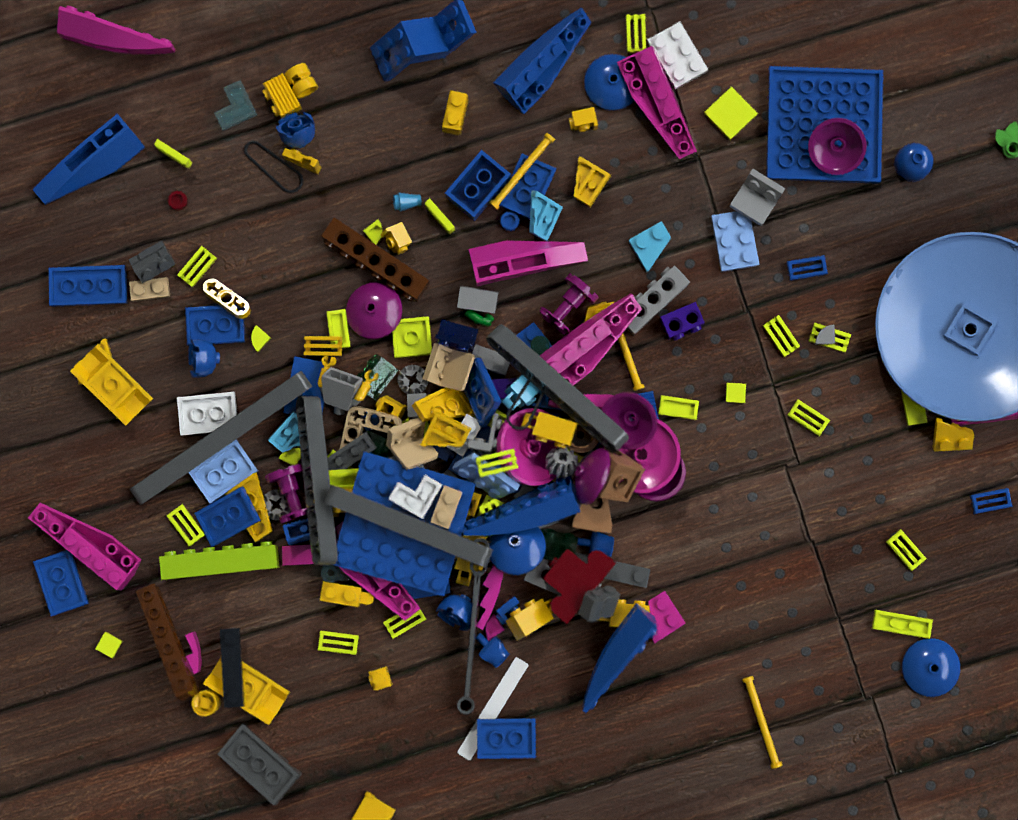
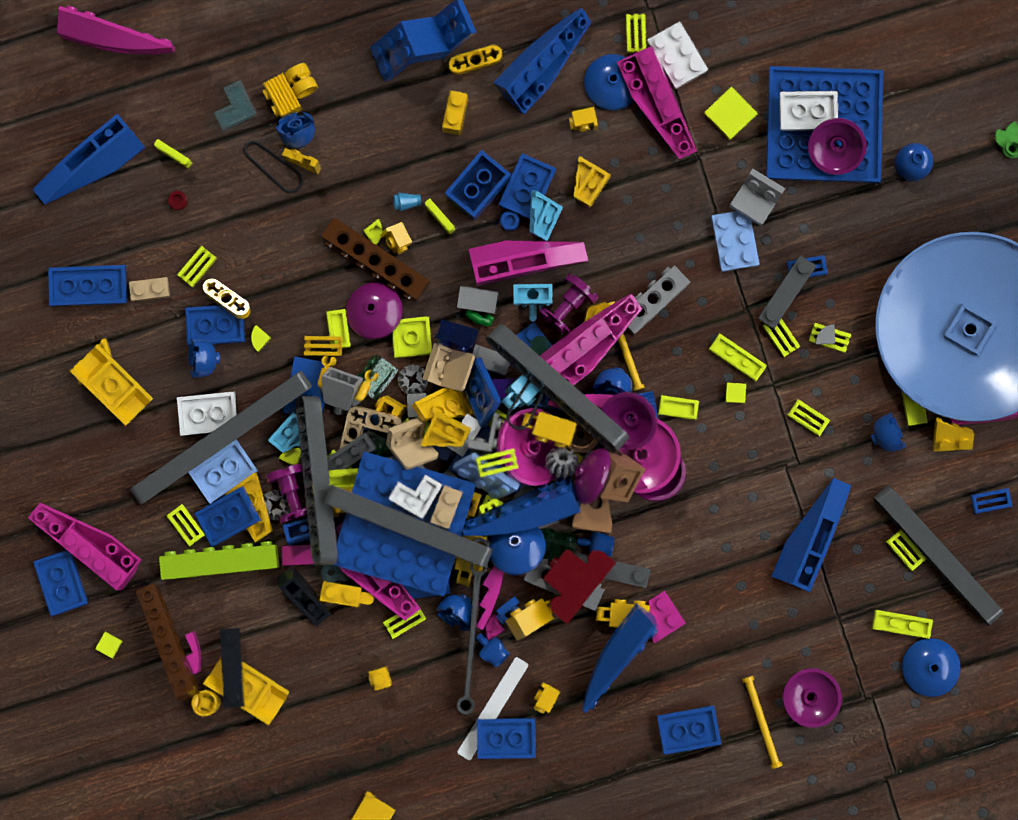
(152, 262): dark grey brick -> none
(259, 764): dark grey hinge -> none
(303, 595): none -> black slope
(354, 644): neon yellow tile -> none
(460, 58): none -> yellow beam
(521, 171): yellow bar -> none
(532, 295): none -> medium azure piece
(545, 698): none -> yellow brick
(599, 603): dark grey brick -> none
(613, 382): none -> blue cylinder
(650, 244): medium azure wing -> none
(679, 316): dark purple brick -> none
(688, 729): none -> blue plate
(737, 357): none -> neon yellow tile
(786, 292): none -> dark grey plate
(806, 109): none -> white plate
(810, 540): none -> blue wedge
(825, 701): none -> magenta dish
(888, 434): none -> blue cylinder
(938, 555): none -> dark grey beam

